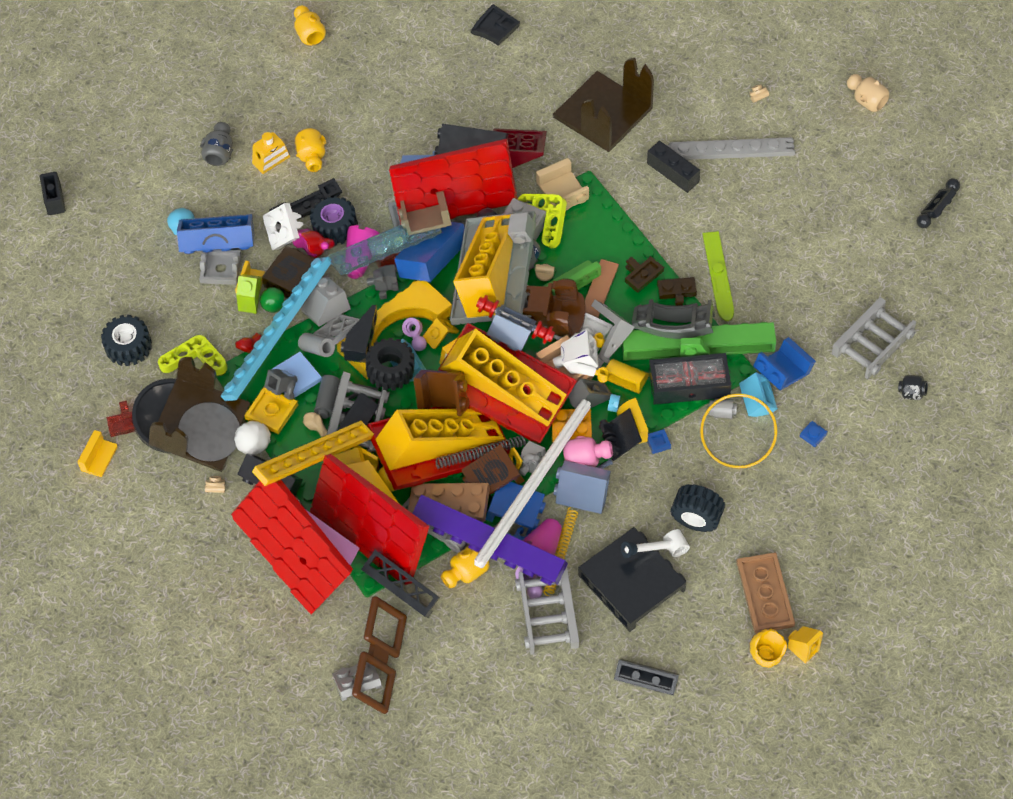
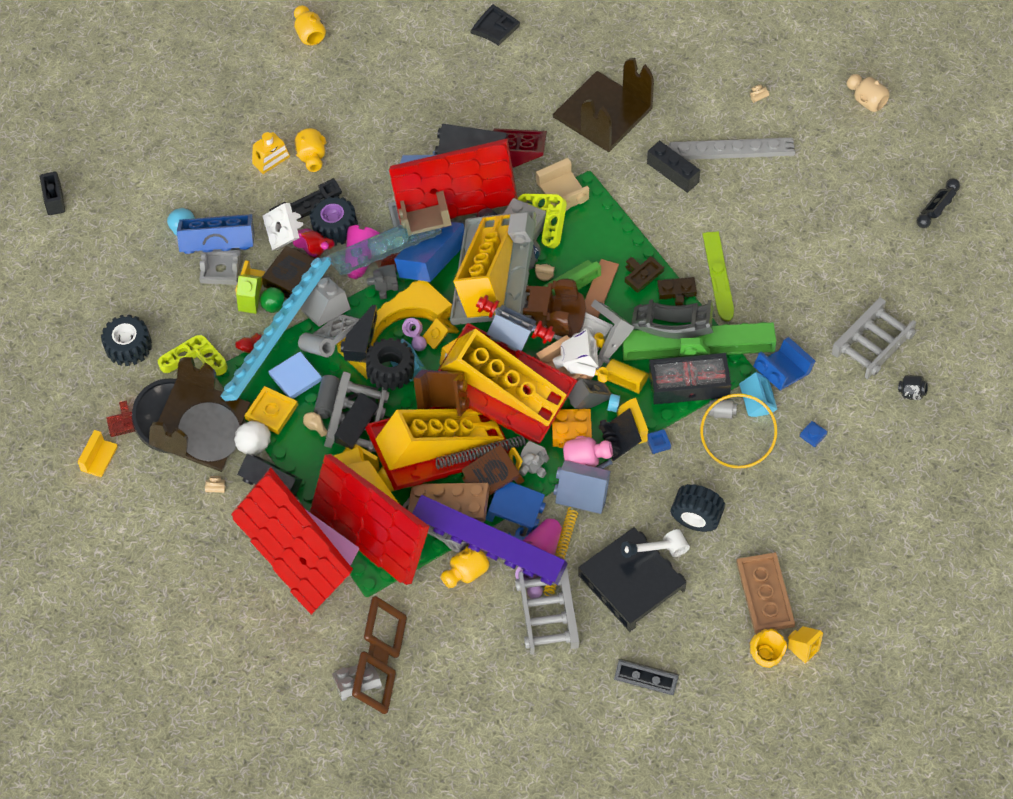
(217, 145): dark grey piece -> none
(281, 381): dark grey piece -> none
(312, 453): yellow plate -> none
(396, 589): black fence -> none
(532, 484): white axle -> none

